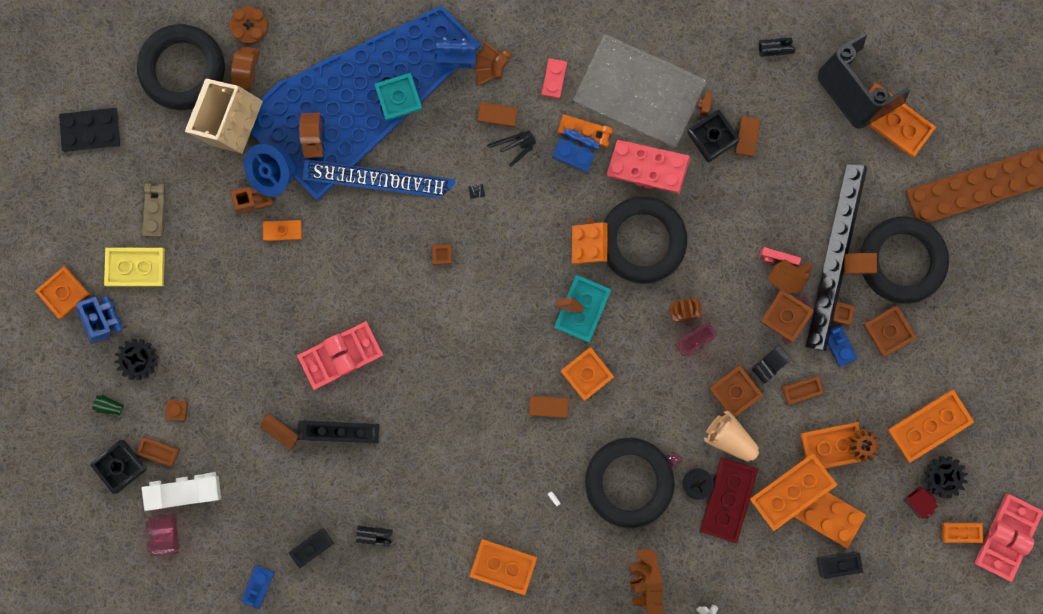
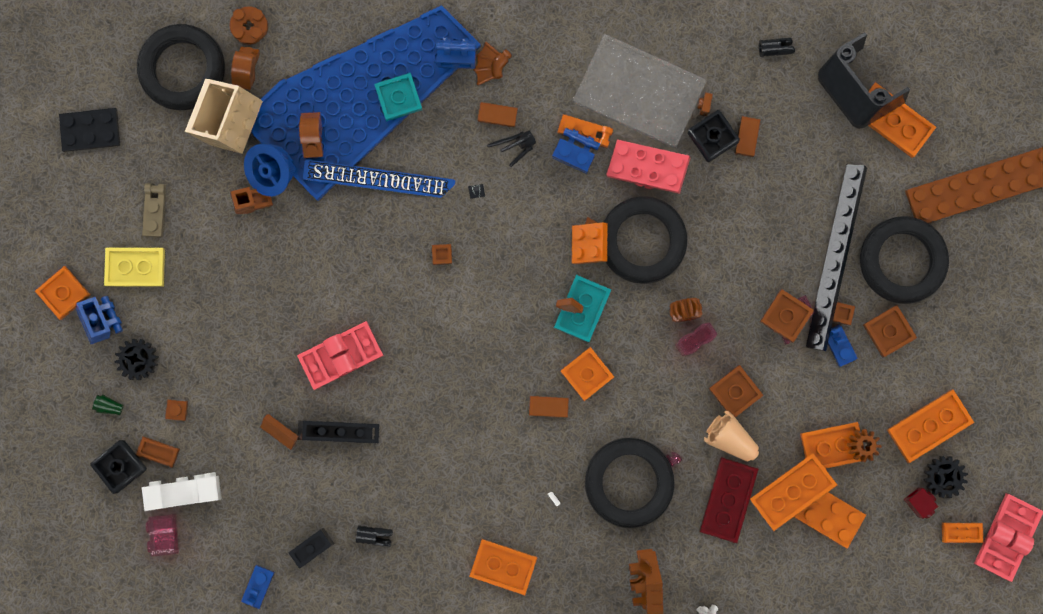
(282, 230): orange plate -> none
(554, 78): coral plate -> none
(694, 492): black gear -> none
(770, 364): black panel -> none
(771, 256): coral plate -> none
(790, 278): dark orange brick -> none
(802, 390): dark orange tile -> none
(839, 564): black panel -> none
(860, 263): dark orange brick -> none

